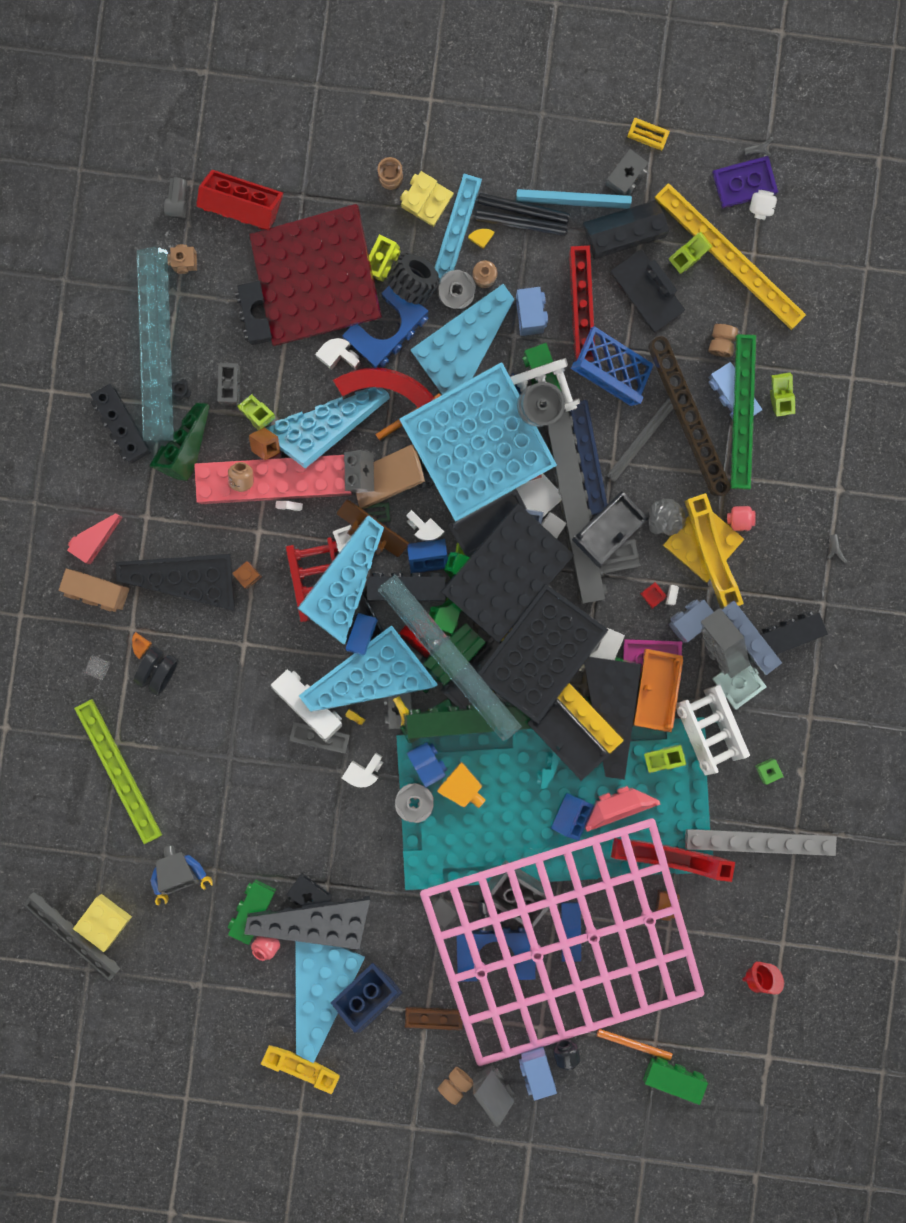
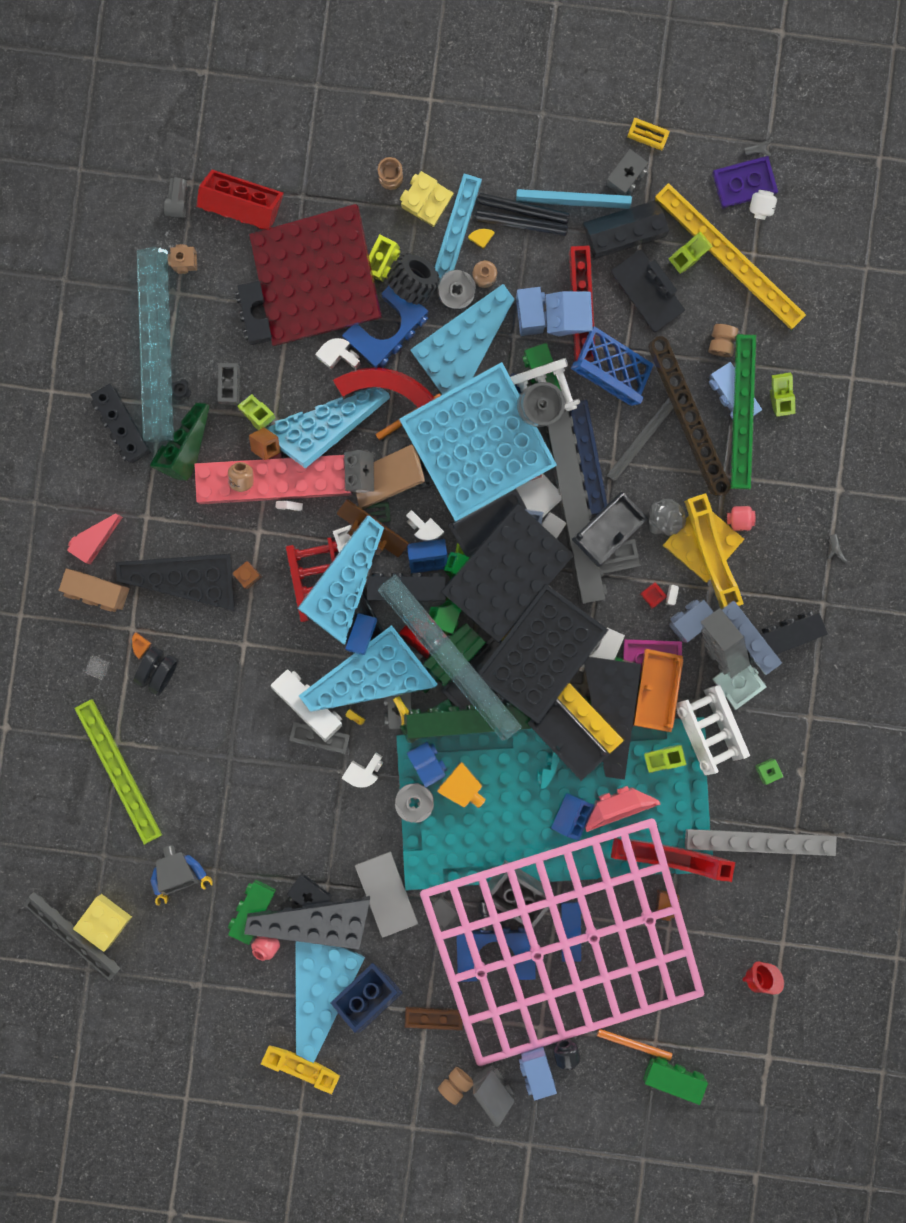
(387, 894): none -> light grey tile
(568, 313): none -> medium blue slope

